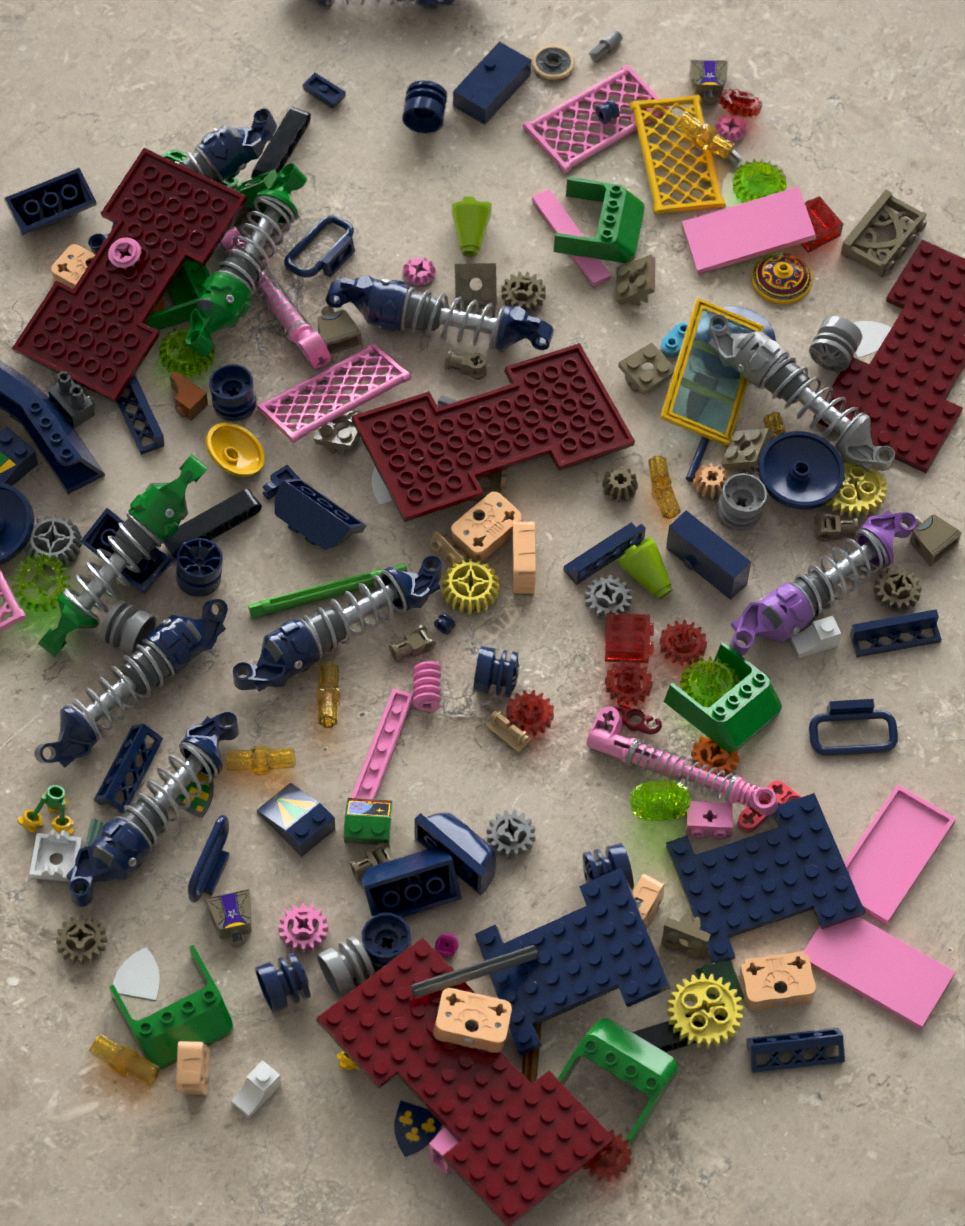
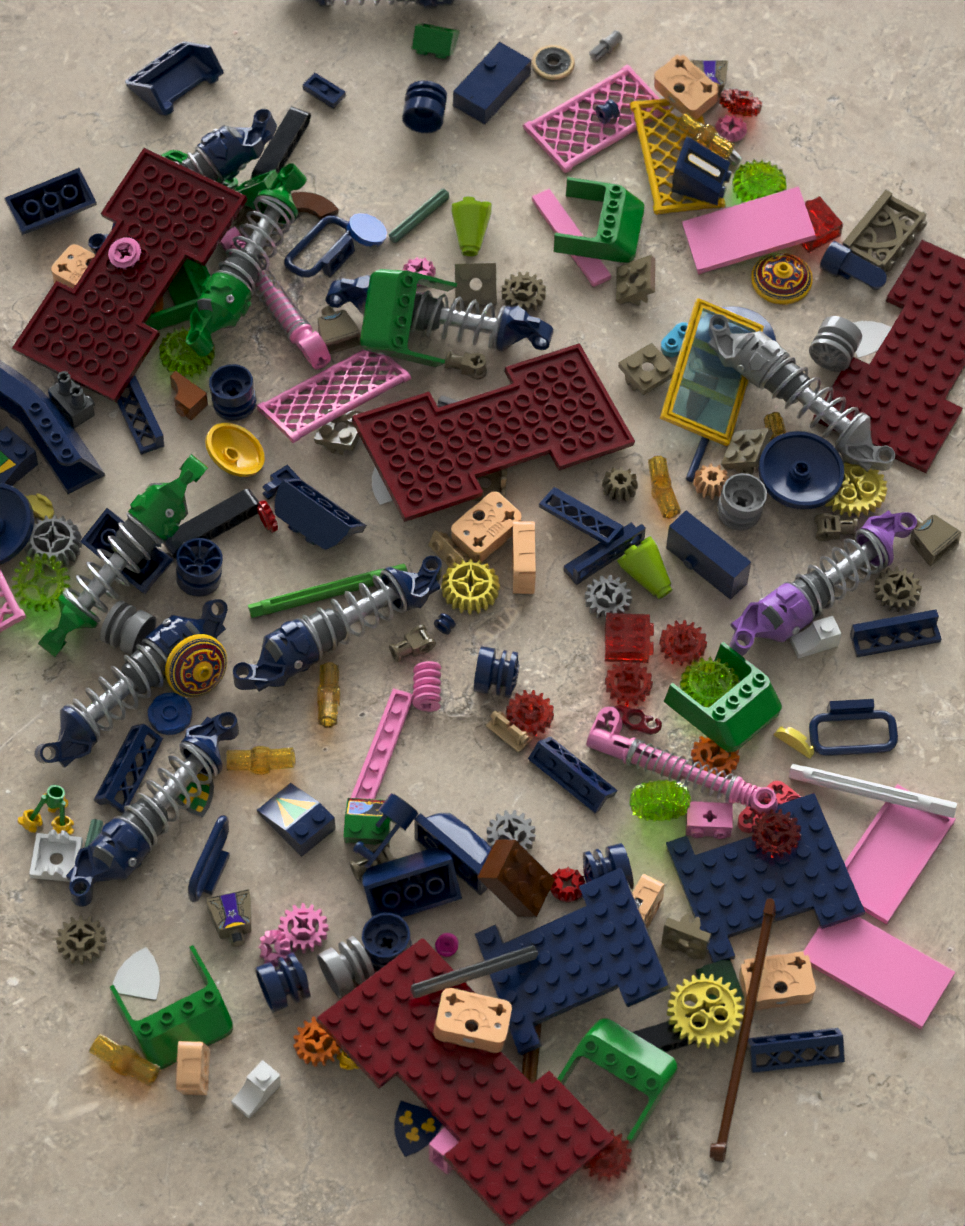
(41, 506): none -> light yellow tile
(170, 713): none -> blue tile
(175, 75): none -> dark blue windscreen
(190, 659): none -> dish
(266, 516): none -> red gear
(281, 946): none -> bright pink gear
(308, 1041): none -> orange gear
(314, 204): none -> reddish brown tile
(367, 229): none -> tile
(390, 313): none -> green windscreen
(396, 811): none -> dark blue piece
(419, 215): none -> sand green axle
(434, 40): none -> green slope
(516, 878): none -> reddish brown brick
(569, 893): none -> red gear
(571, 774): none -> dark blue fence
(595, 522): none -> dark blue fence
(686, 86): none -> light nougat axle
(700, 173): none -> dark blue slope
(718, 1150): none -> reddish brown hinge
(786, 835): none -> clear red gear
(795, 740): none -> light yellow tile
(841, 261): none -> dark blue piece
(873, 790): none -> white piece

